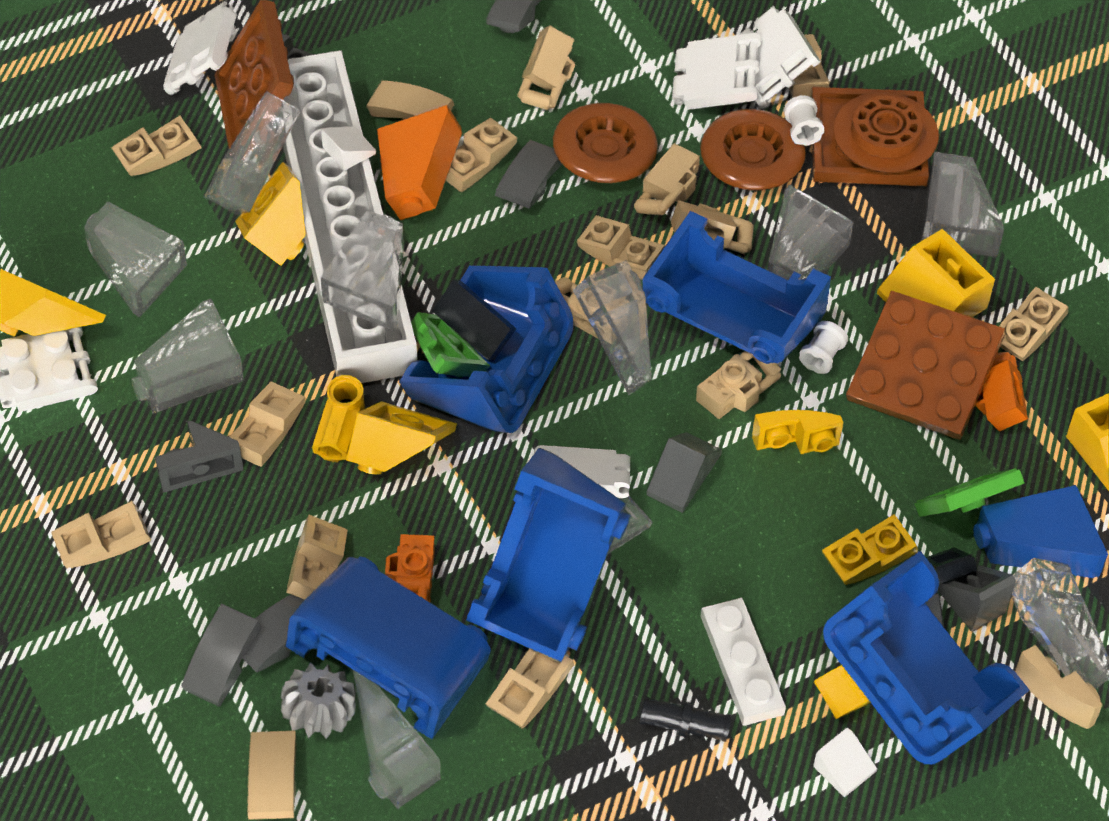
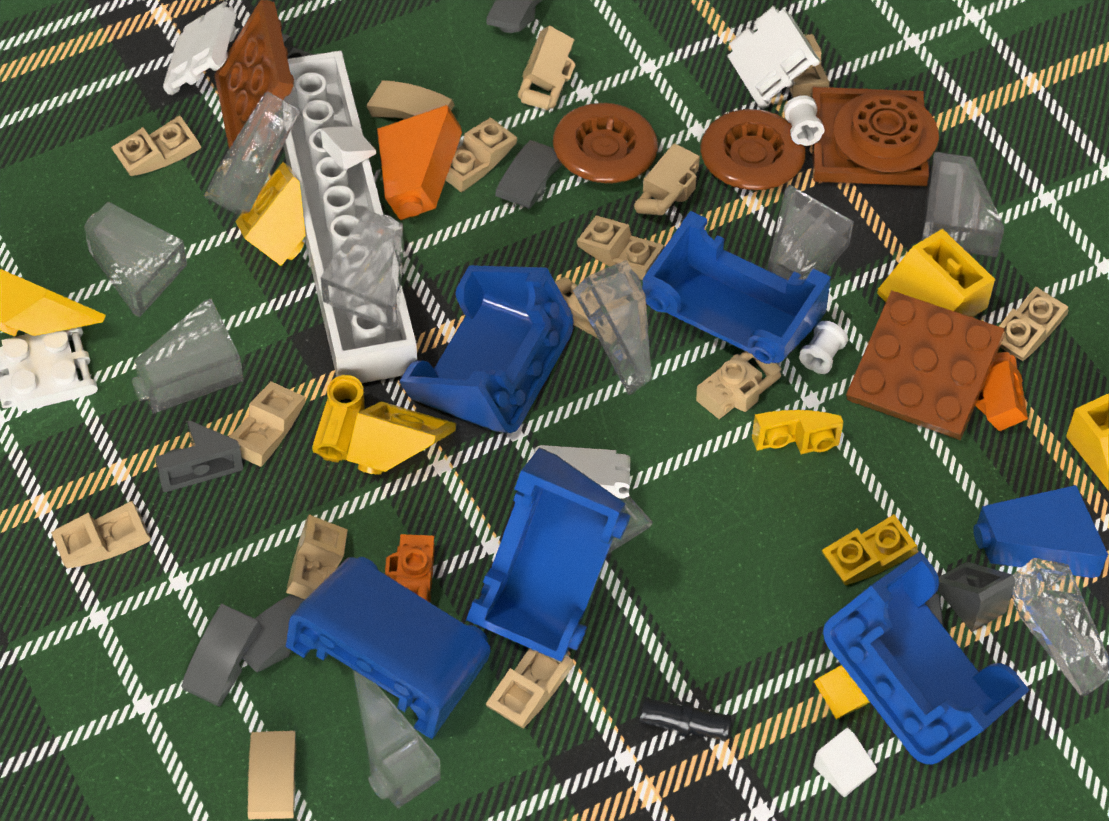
(318, 700): light grey gear -> none
(446, 348): bright green wing -> none
(474, 319): black tile -> none
(682, 470): dark grey slope -> none
(716, 71): white plate -> none
(718, 224): tan piece -> none
(743, 661): white plate -> none
(952, 564): black tile -> none
(969, 494): bright green plate -> none
(1066, 695): tan slope -> none

